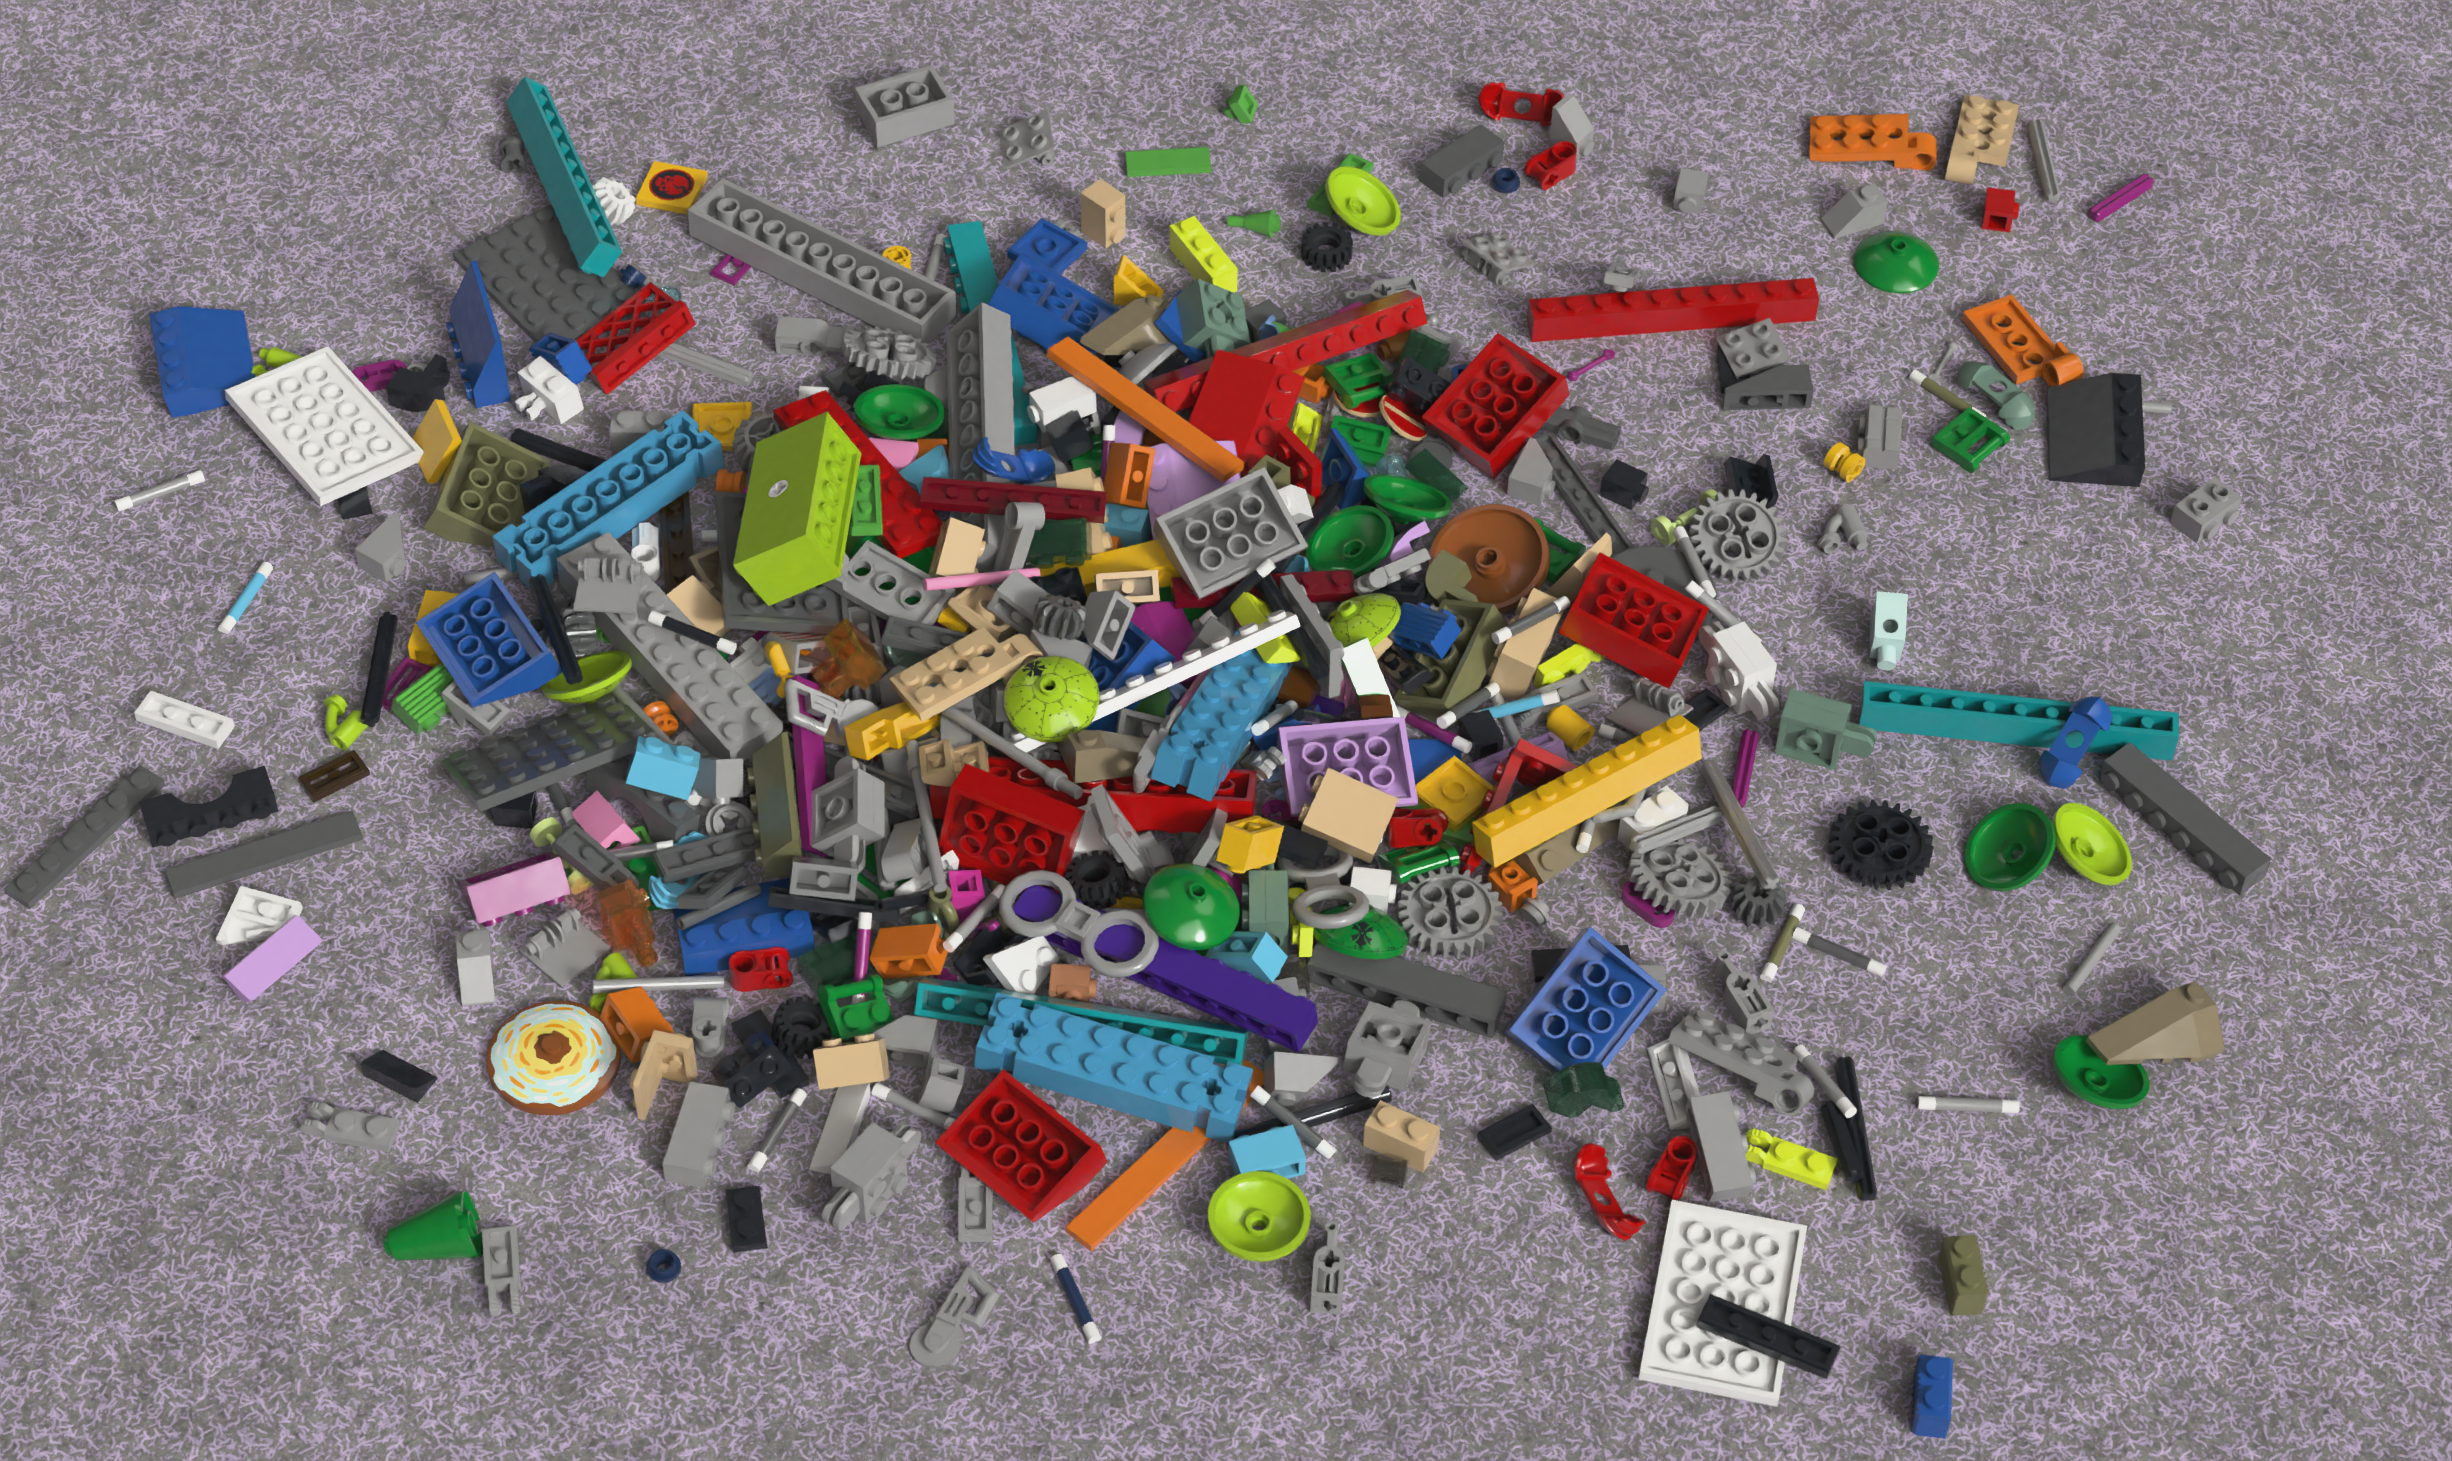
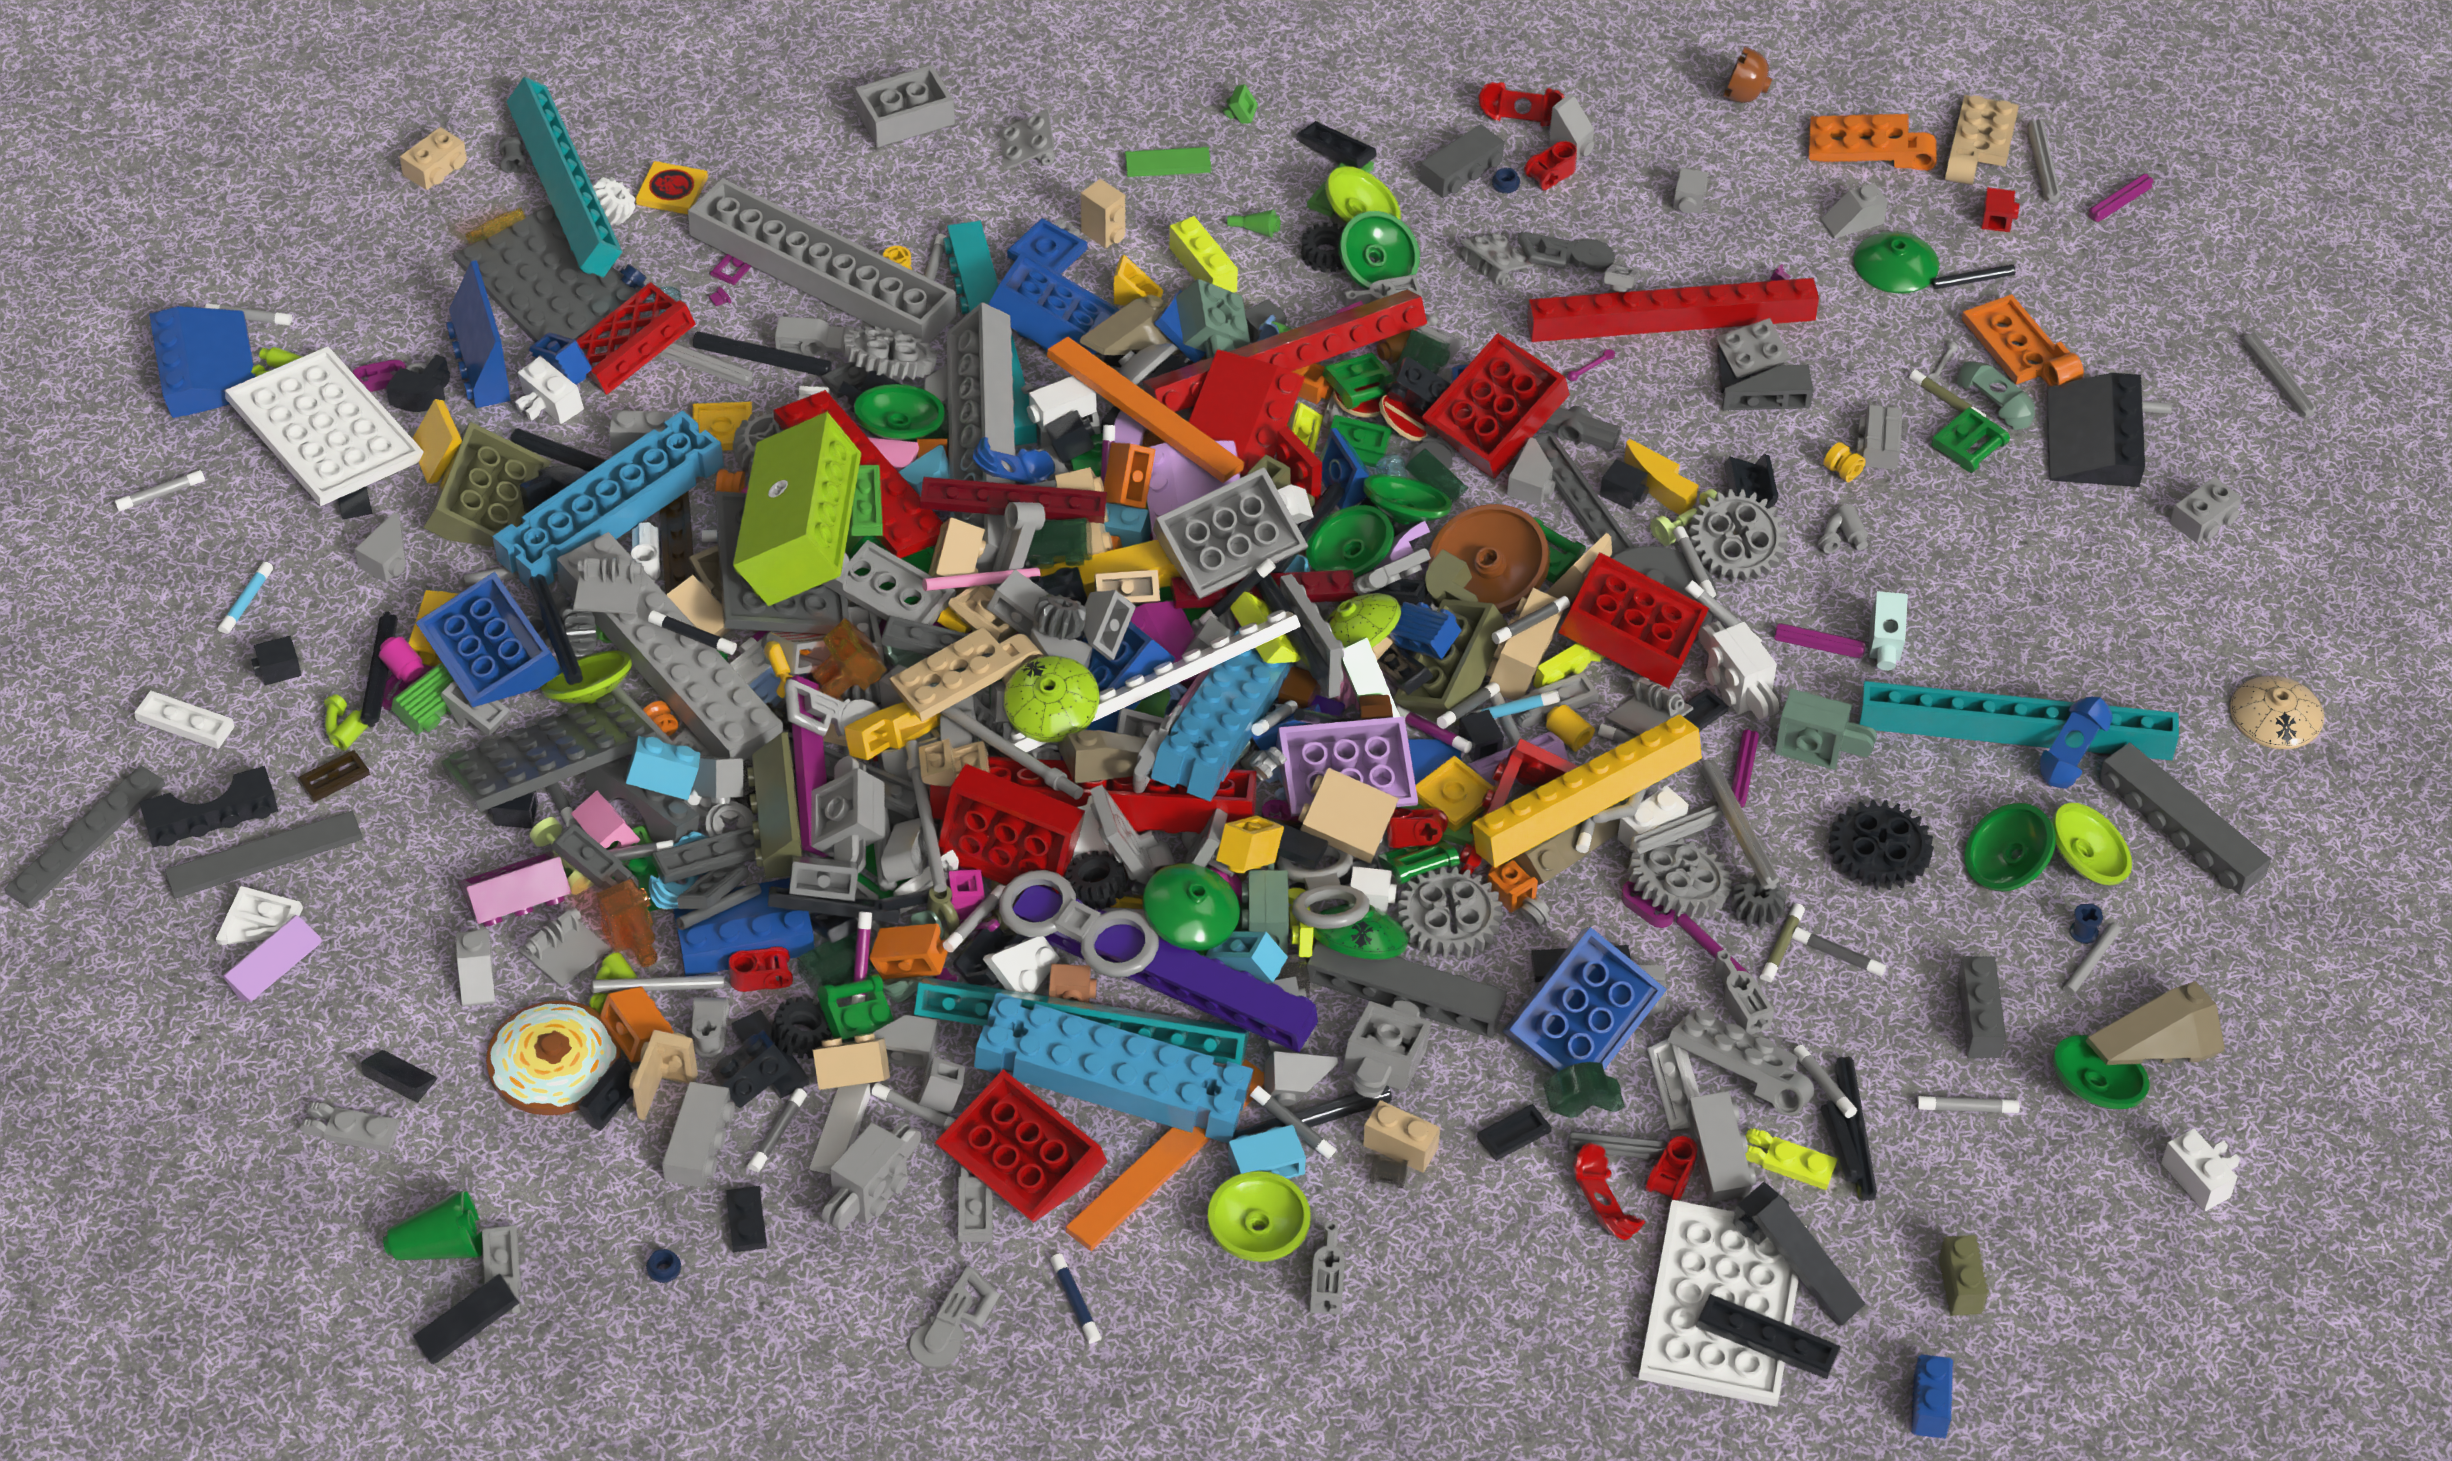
(258, 315): none -> light grey bar
(276, 661): none -> black brick
(401, 659): none -> dark pink brick
(433, 158): none -> tan brick
(466, 1319): none -> black tile
(495, 225): none -> clear yellow tile
(607, 1095): none -> black plate
(720, 297): none -> magenta piece
(761, 354): none -> black axle
(1336, 145): none -> black tile
(1385, 240): none -> green dish
(1557, 251): none -> dark grey piece
(1619, 1145): none -> dark grey axle
(1663, 478): none -> yellow slope
(1704, 939): none -> magenta piece
(1748, 77): none -> dark orange cylinder
(1749, 1207): none -> black brick
(1780, 274): none -> magenta piece
(1808, 1260): none -> black tile
(1820, 640): none -> magenta axle
(1973, 276): none -> black piece
(1981, 1007): none -> dark grey brick
(2087, 920): none -> dark blue bush
(2201, 1169): none -> white brick
(2277, 712): none -> tan dish
(2279, 375): none -> light grey axle

